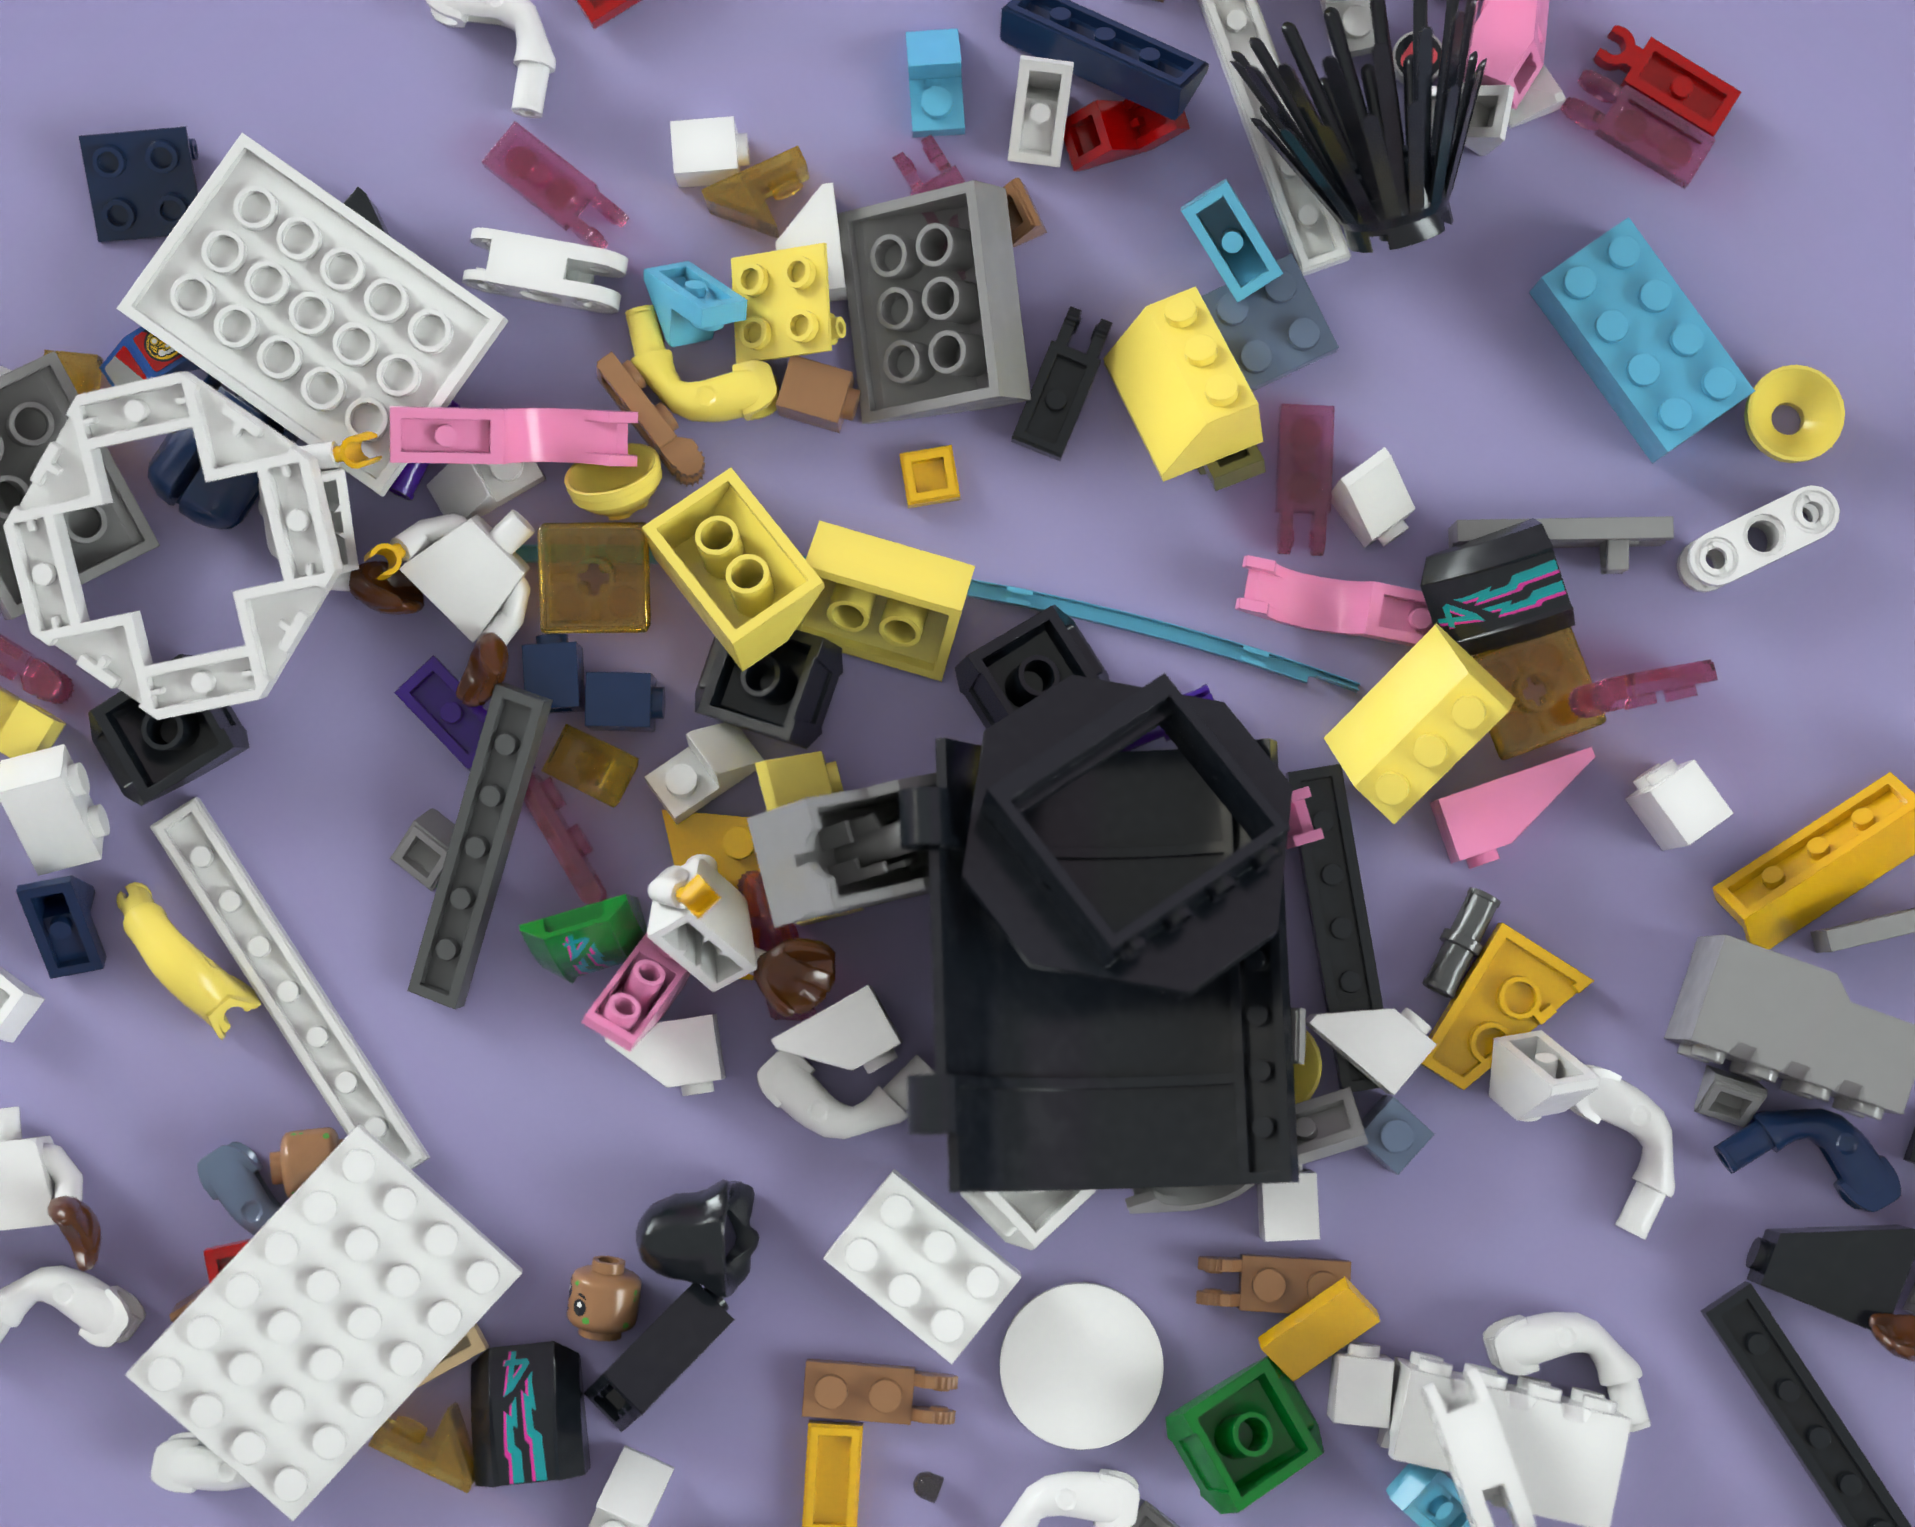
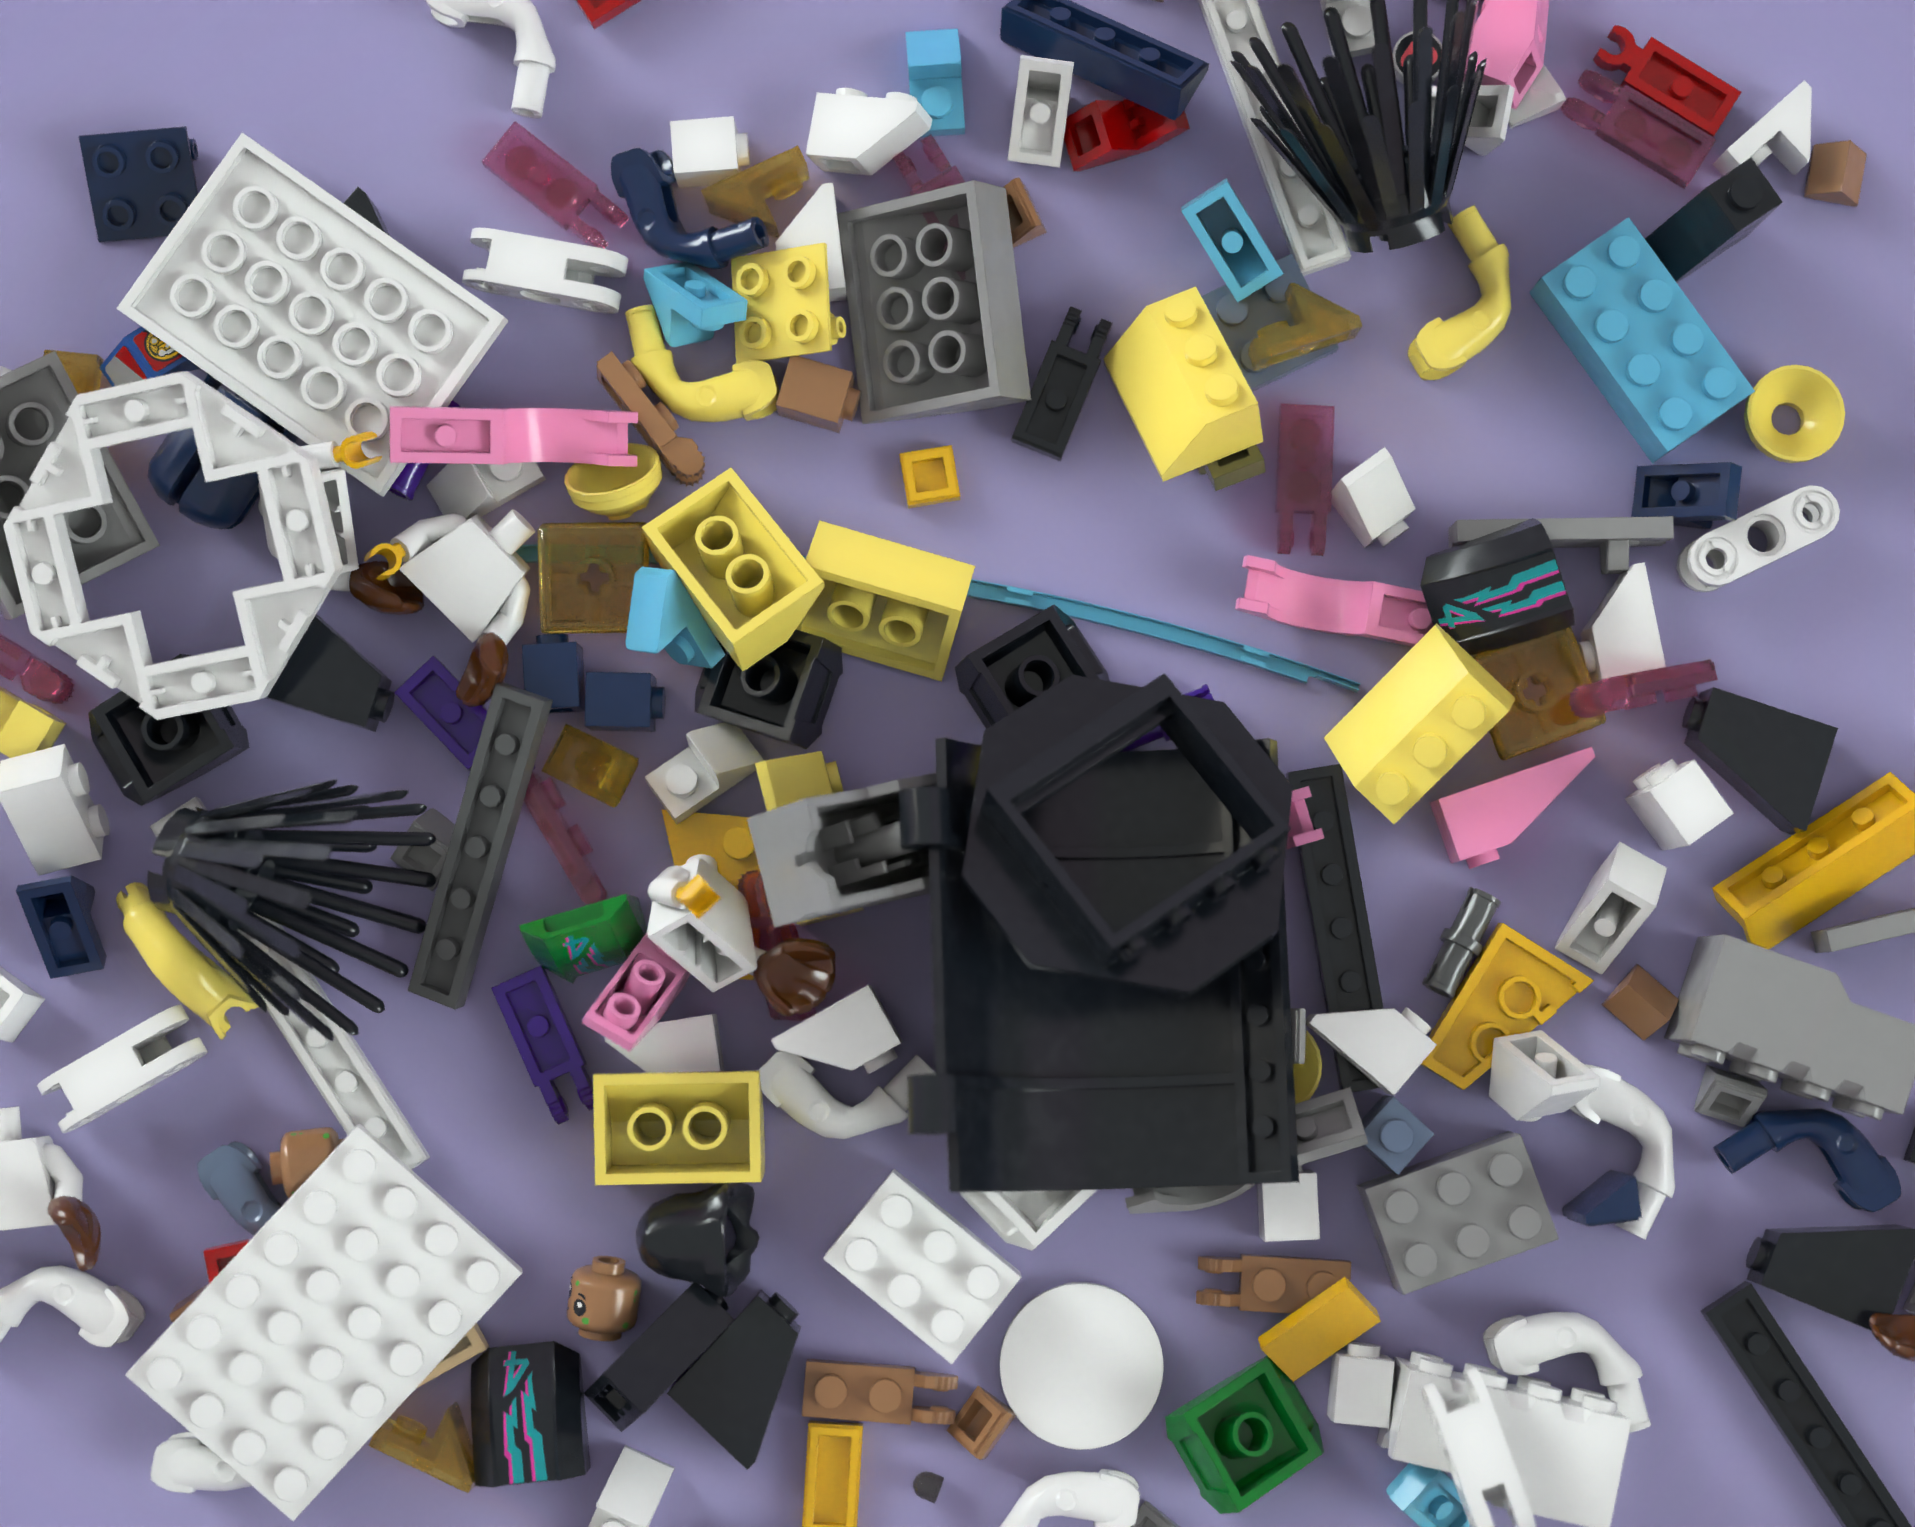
(122, 1068): none -> white piece
(228, 868): none -> black plant
(334, 680): none -> black slope
(544, 1038): none -> dark purple hinge
(646, 185): none -> dark blue piece
(668, 618): none -> medium azure slope
(678, 1127): none -> light yellow slope
(740, 1376): none -> black slope
(863, 132): none -> white slope
(981, 1423): none -> medium nougat slope
(1316, 326): none -> clear yellow slope
(1447, 345): none -> light yellow piece
(1457, 1212): none -> light grey brick
(1606, 1201): none -> dark blue slope
(1612, 908): none -> white slope
(1623, 629): none -> white slope
(1641, 1003): none -> medium nougat slope
(1688, 492): none -> dark blue slope
(1714, 220): none -> black slope
(1762, 753): none -> black slope
(1781, 131): none -> white slope
(1836, 173): none -> medium nougat slope

